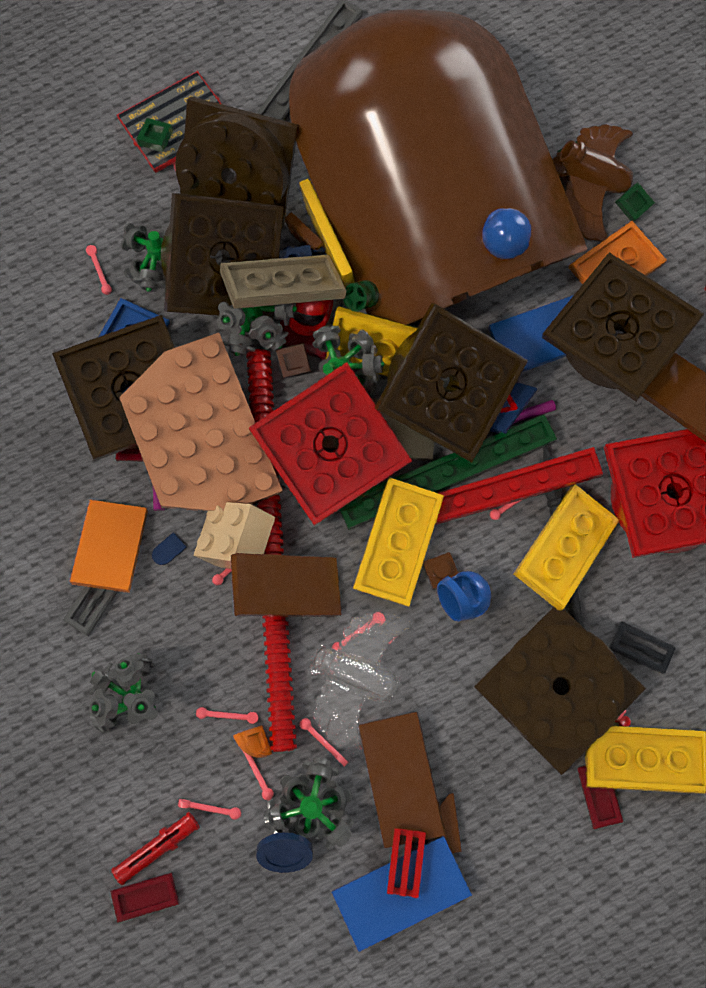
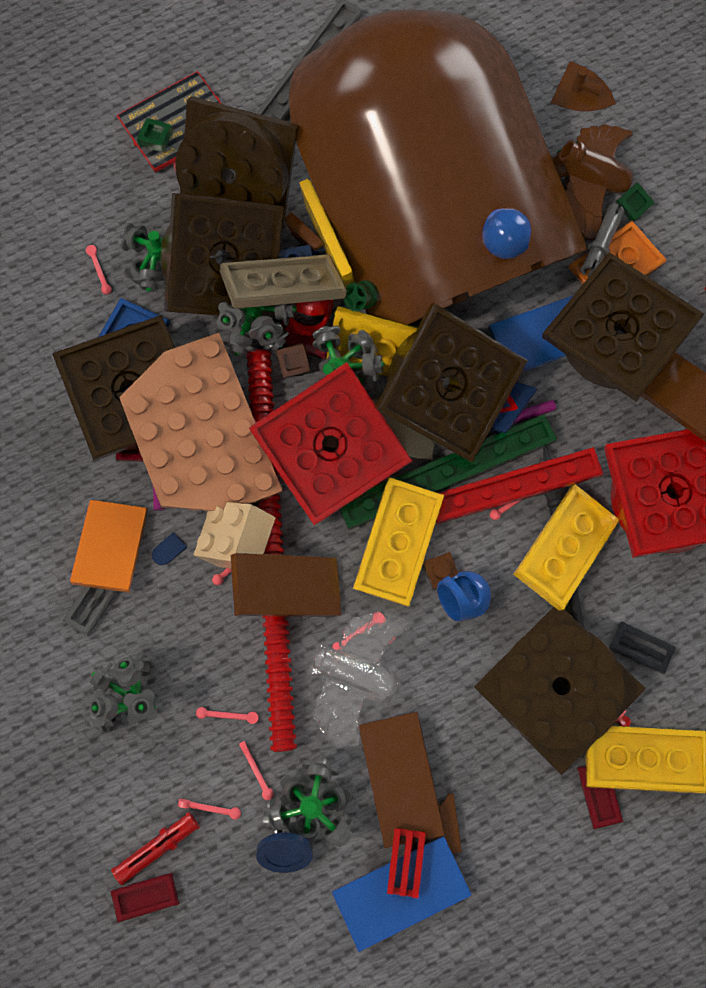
(254, 742): orange tile -> none
(305, 724): coral hinge -> none
(582, 90): none -> reddish brown shield
(600, 247): none -> dark grey pin

